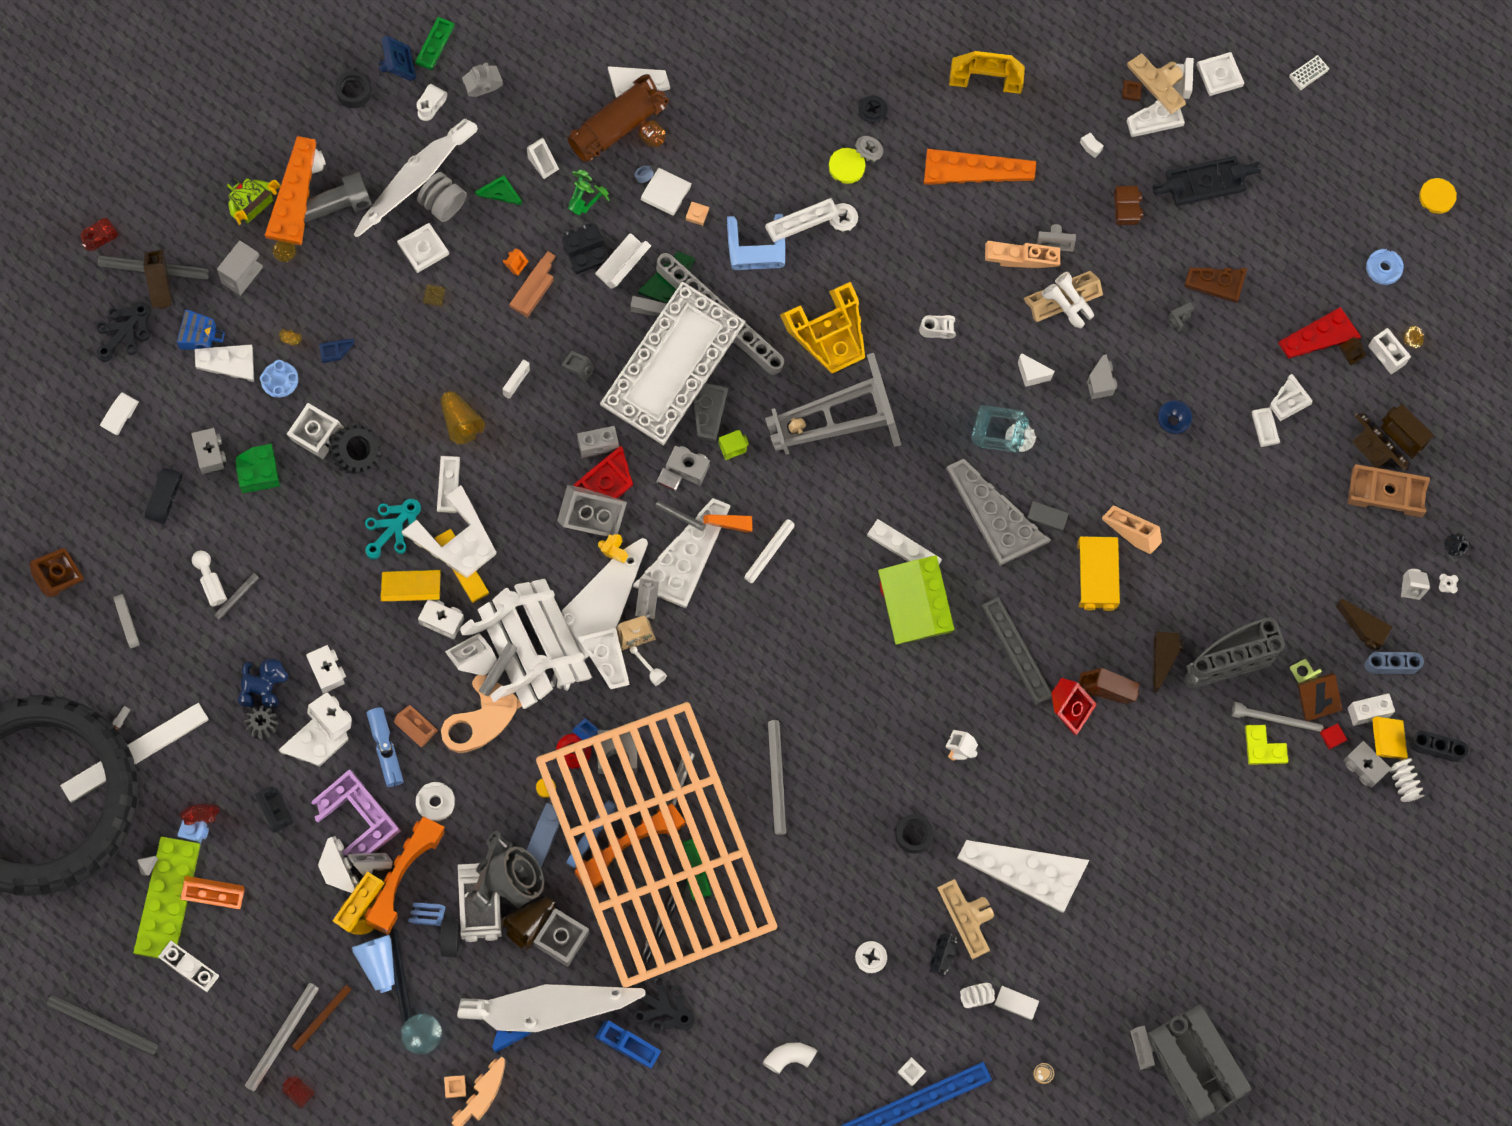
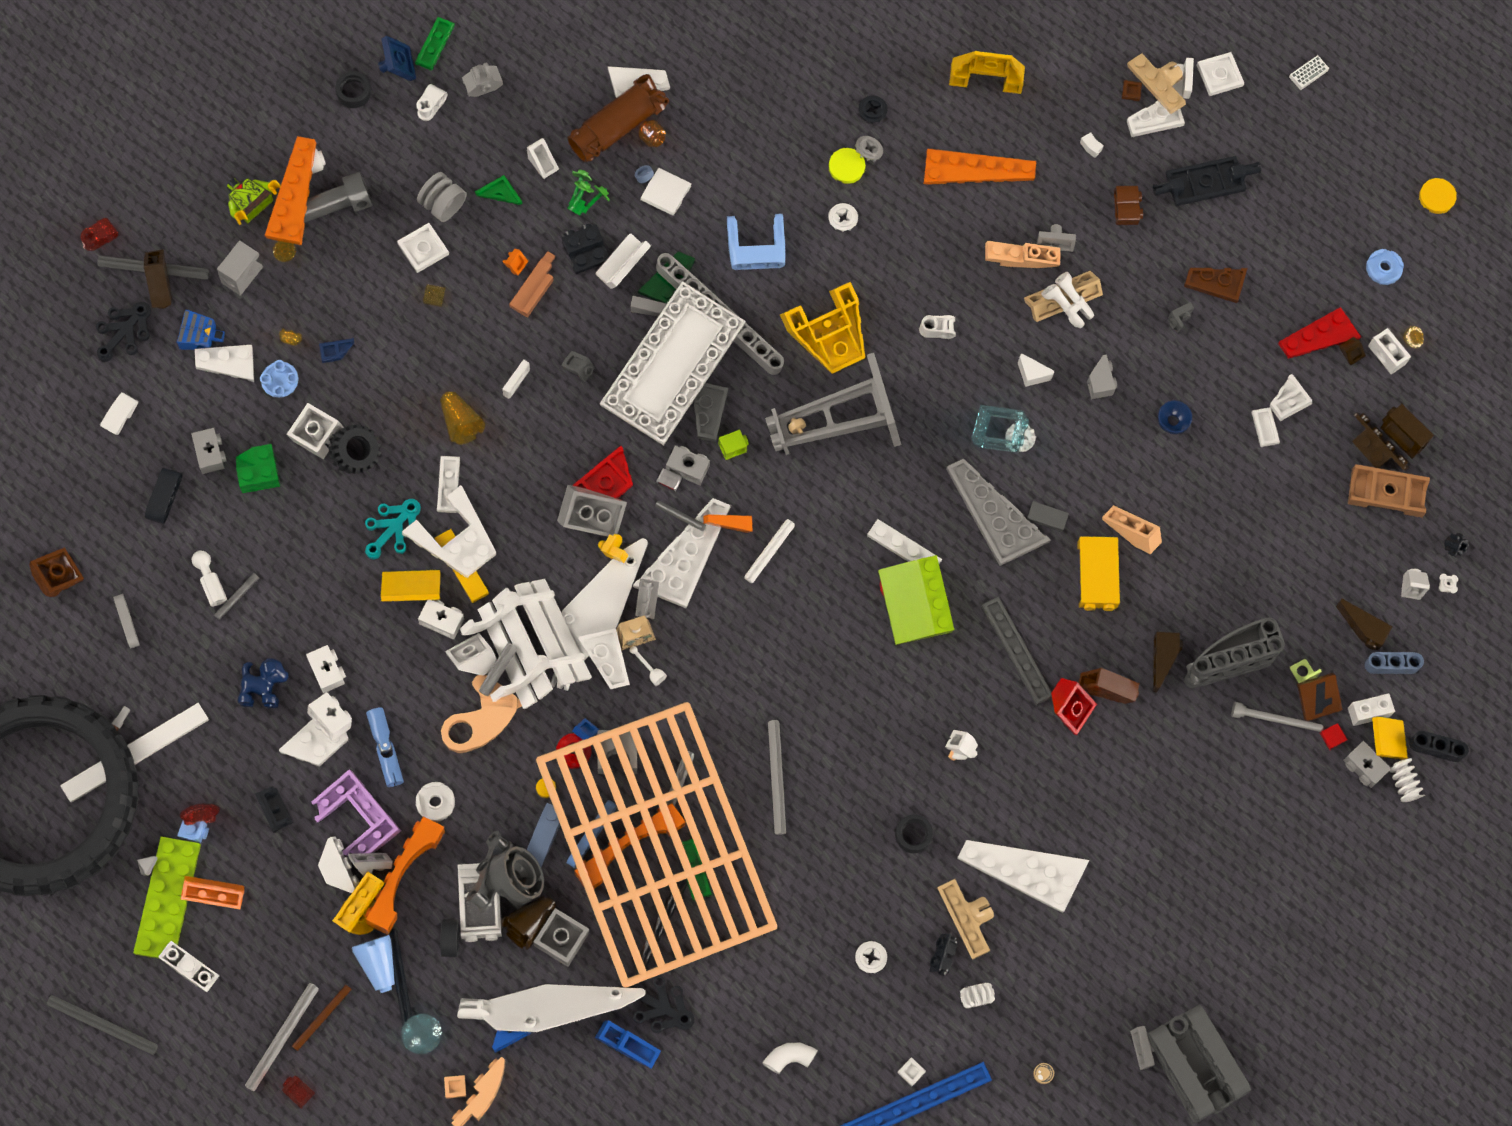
(254, 727): dark grey gear -> none
(415, 173): white wing -> none
(415, 725): nougat slope -> none
(416, 912): medium blue tile -> none
(597, 441): light grey brick -> none
(697, 213): light nougat plate -> none
(802, 220): white tile -> none
(1016, 1003): white tile -> none
(1259, 751): neon yellow plate -> none

